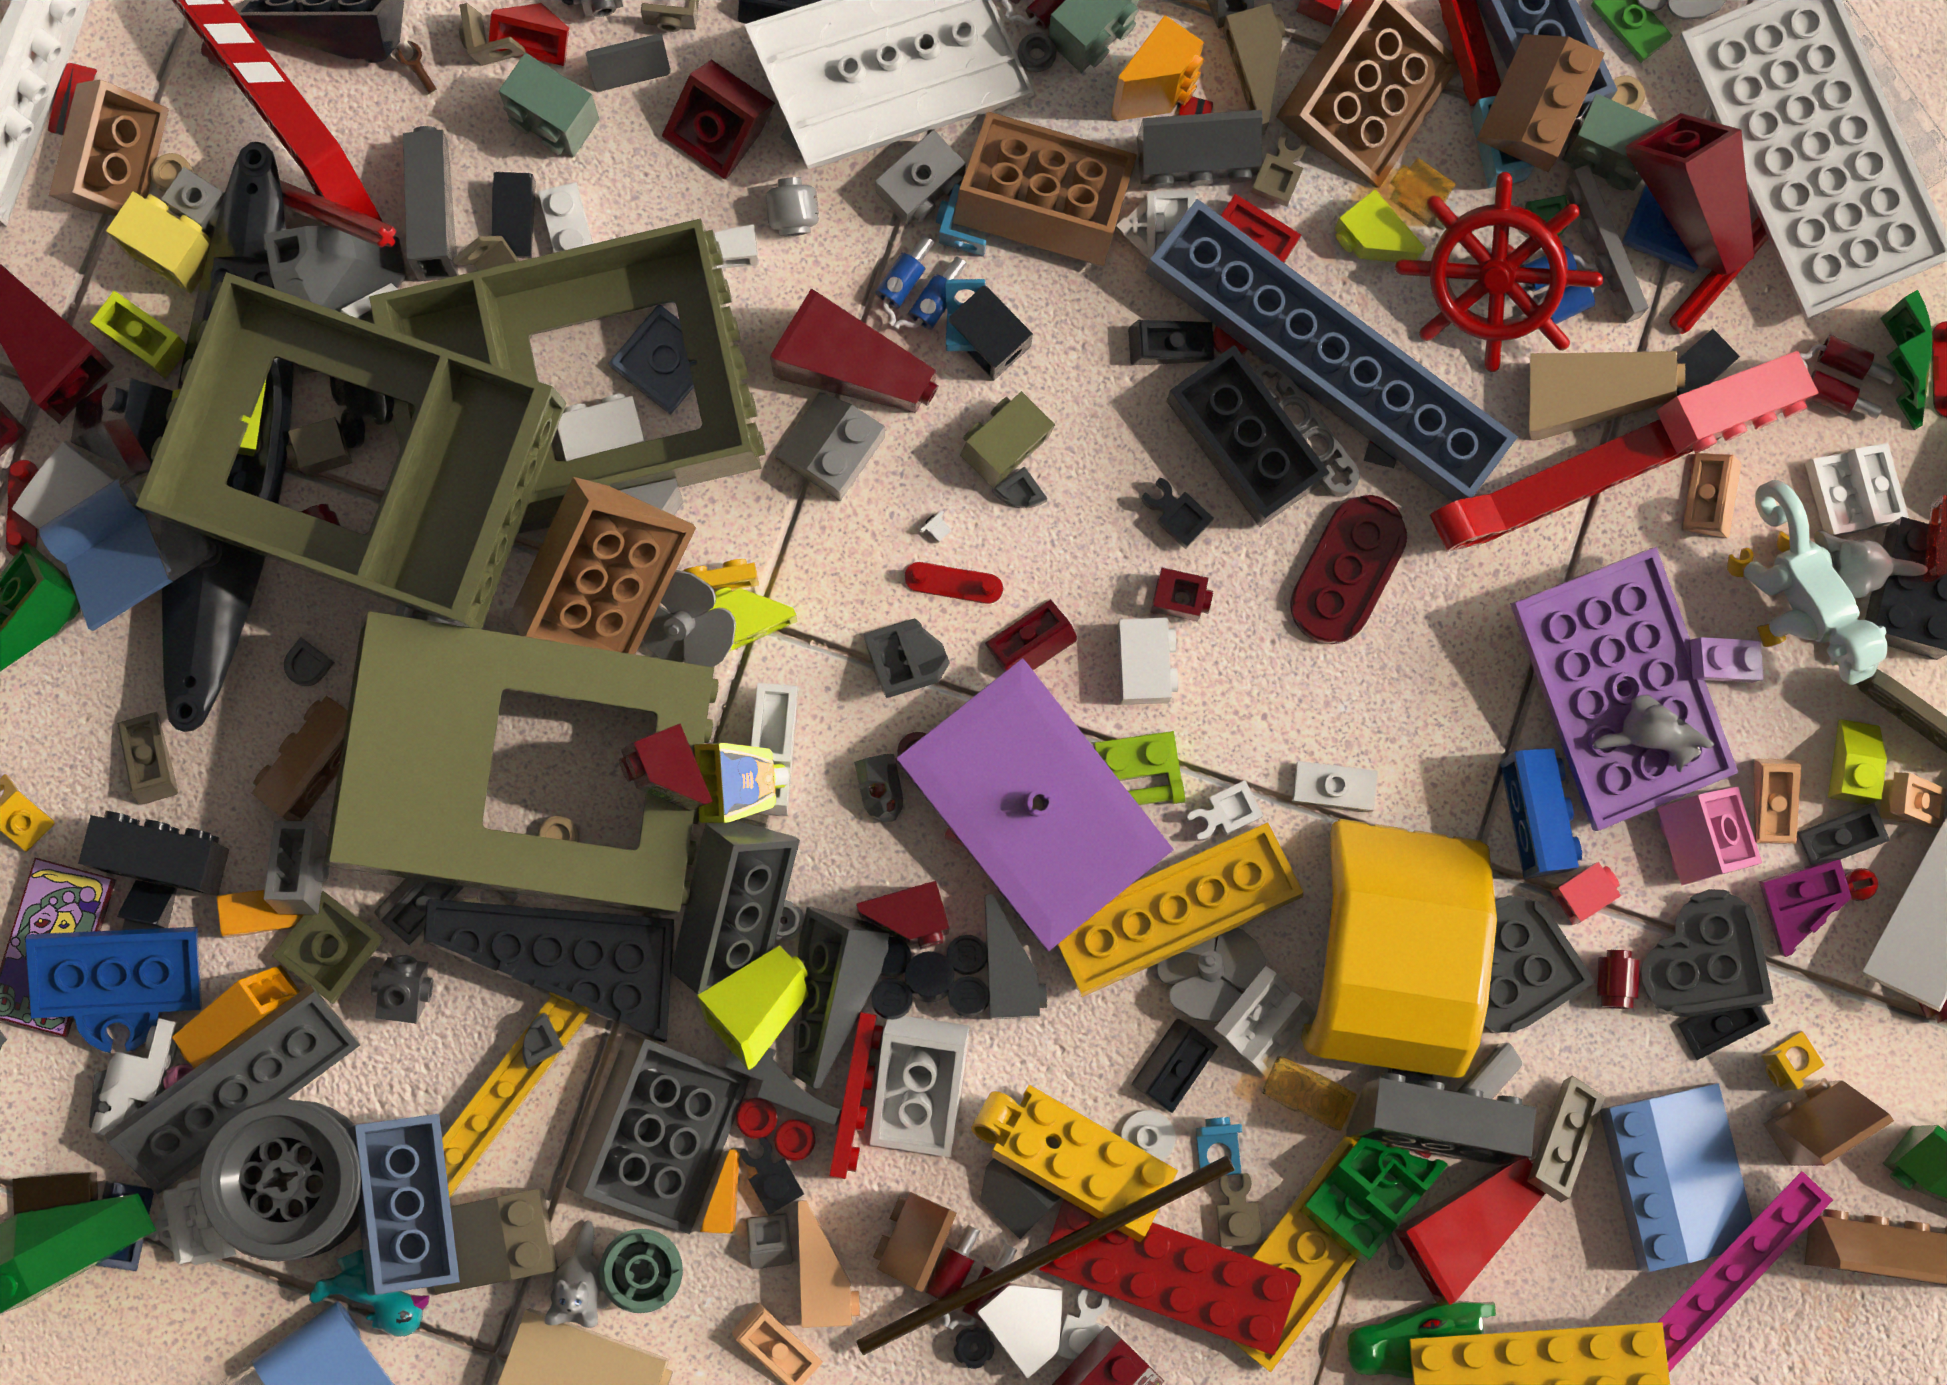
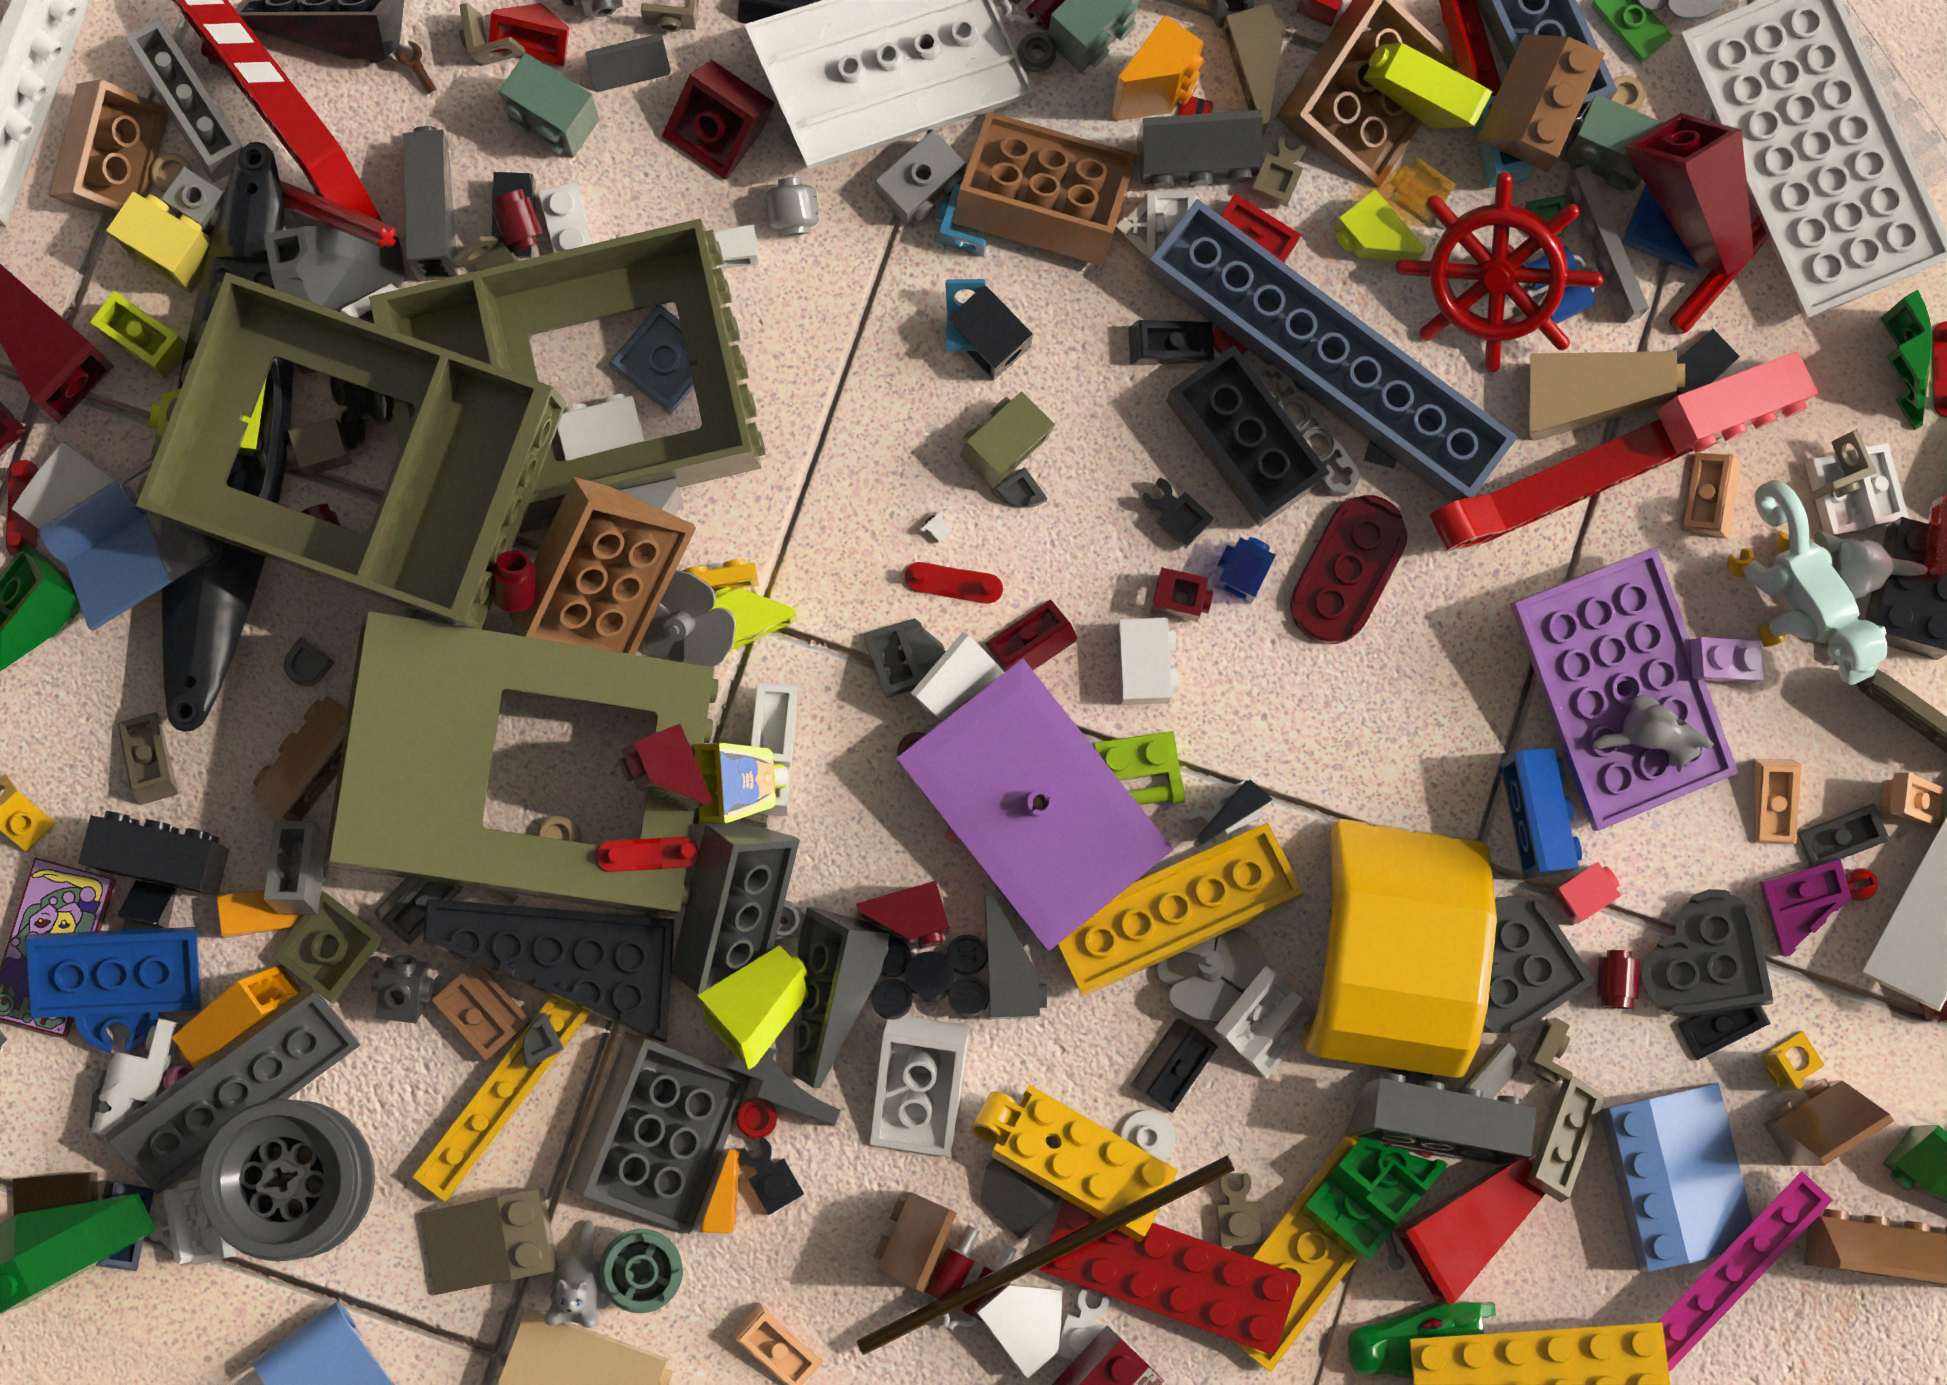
(62, 104): red sticker -> none
(122, 422): black wedge -> none
(185, 98): none -> light grey brick
(394, 1313): teal animal -> none
(404, 1205): sand blue brick -> none
(481, 1011): none -> medium nougat plate
(513, 582): none -> dark red brick
(516, 220): none -> dark red brick
(647, 854): none -> red piece
(769, 1241): light grey slope -> none
(794, 1140): red tile -> none
(823, 1281): light nougat slope -> none
(832, 444): light grey slope -> none
(847, 357): dark red slope -> none
(859, 1078): red plate -> none
(880, 786): dark grey rock -> none
(902, 279): blue piece -> none
(956, 678): none -> white slope
(962, 1348): black plate -> none
(1219, 1131): dark azure bracket -> none
(1241, 804): none -> black slope
(1244, 568): none -> clear blue brick
(1309, 1093): clear yellow slope -> none
(1335, 786): white plate -> none
(1426, 87): none -> neon yellow slope
(1550, 1044): none -> dark tan bracket
(1709, 835): bright pink slope -> none
(1853, 362): dark red piece -> none
(1853, 472): none -> dark tan bracket
(1858, 763): neon yellow slope -> none

